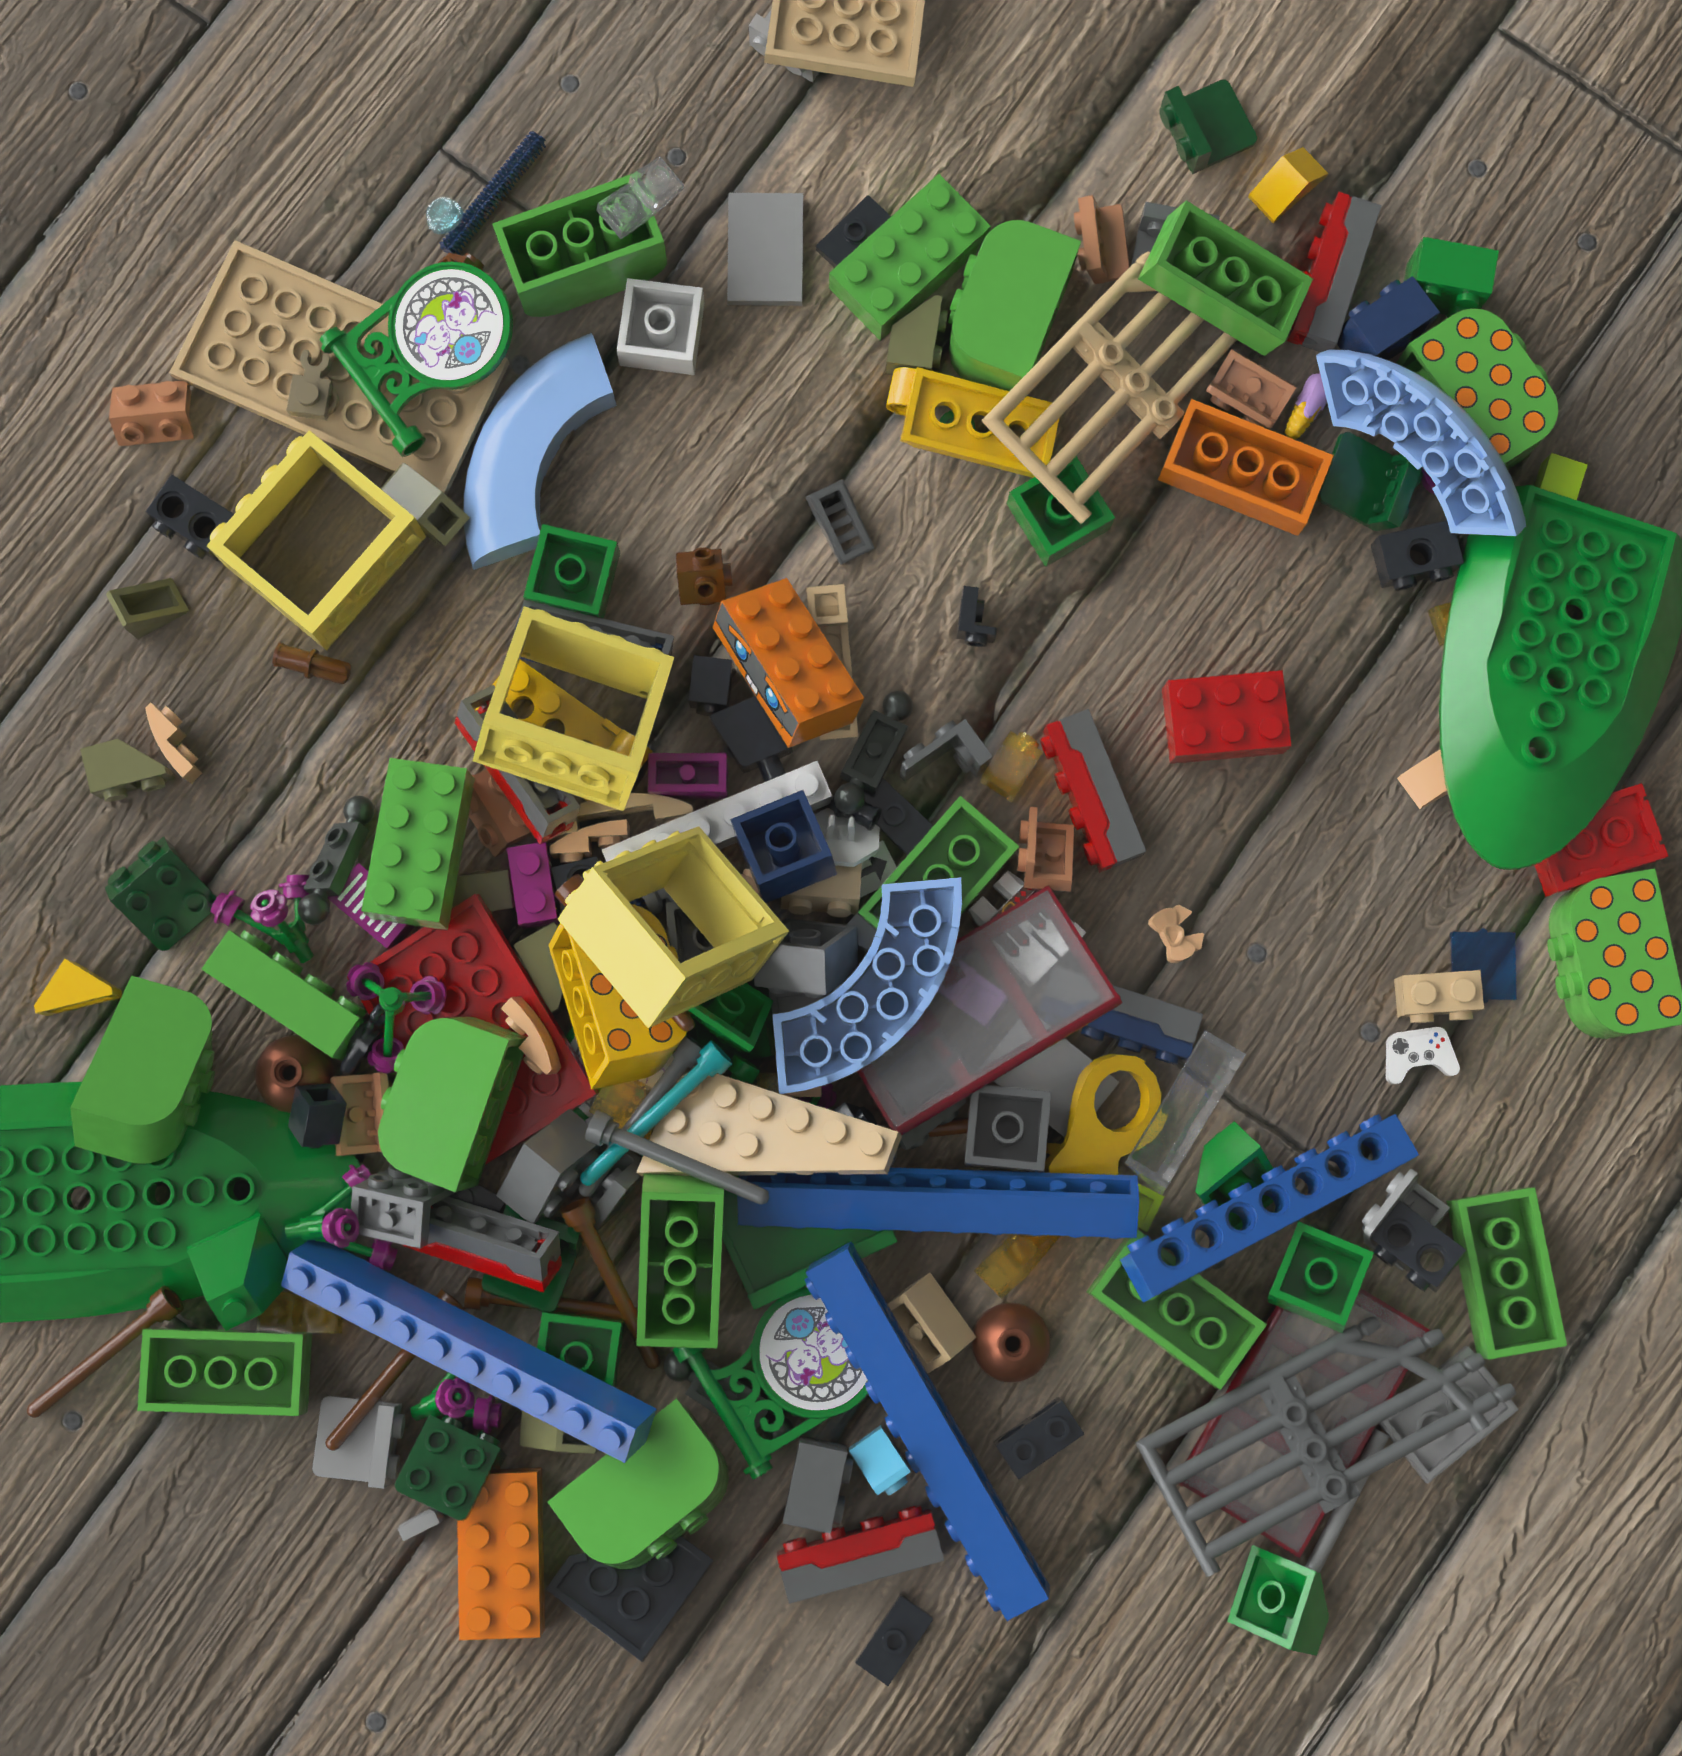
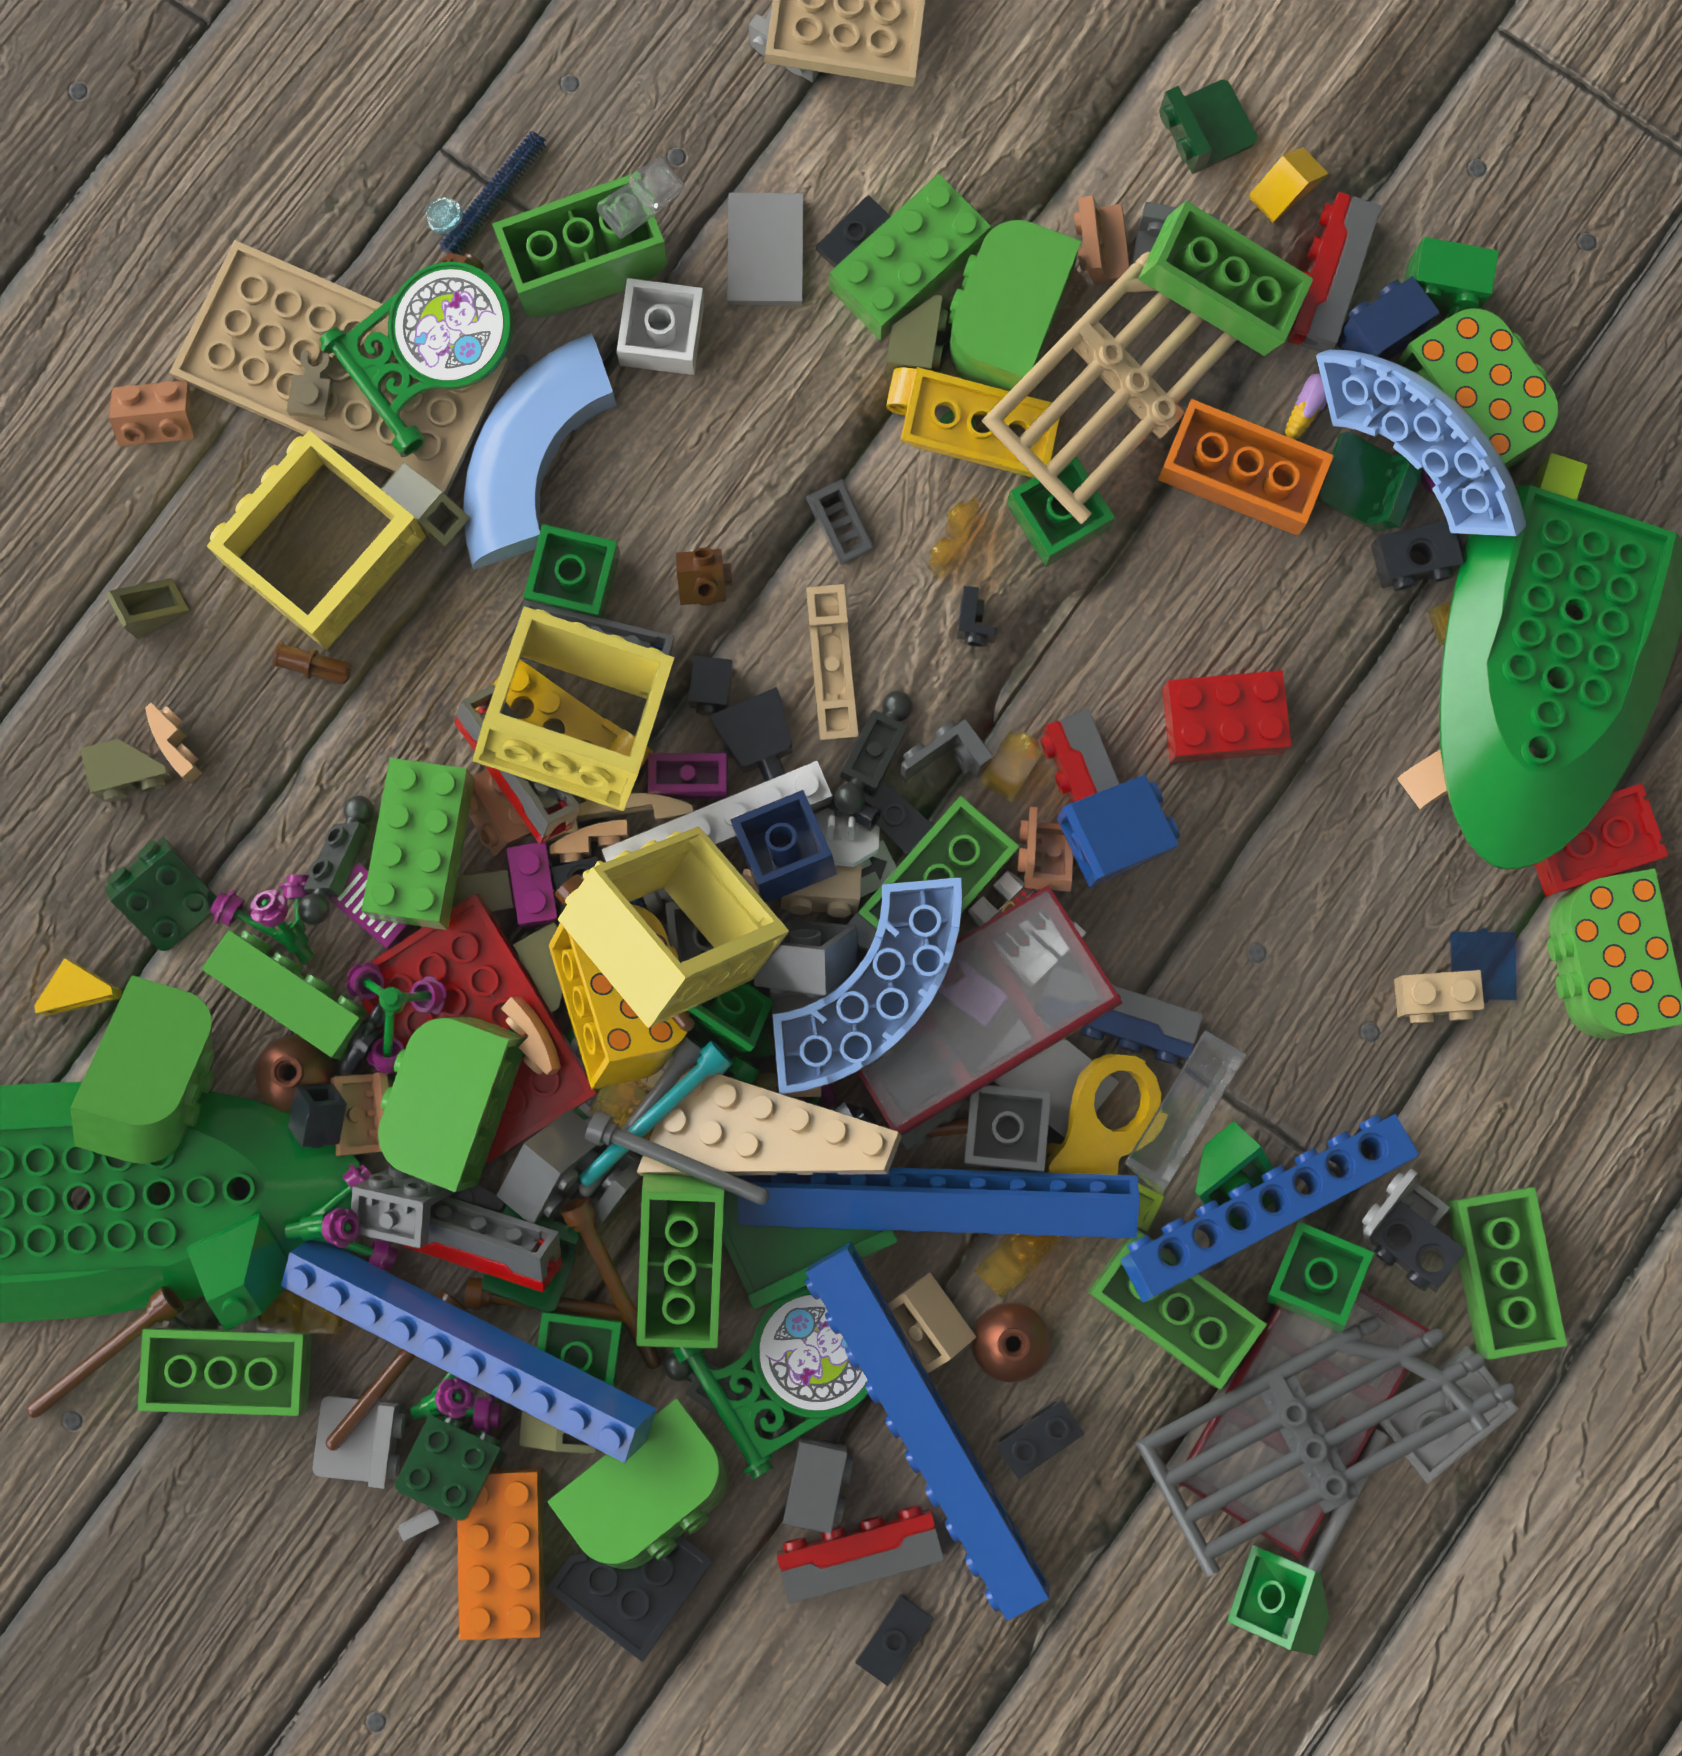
(197, 513): black brick -> none
(787, 662): orange brick -> none
(880, 1462): medium azure slope -> none
(958, 528): none -> clear yellow slope
(1118, 829): none -> blue slope
(1177, 945): light nougat piece -> none
(1250, 390): nougat bracket -> none
(1419, 1048): white piece -> none

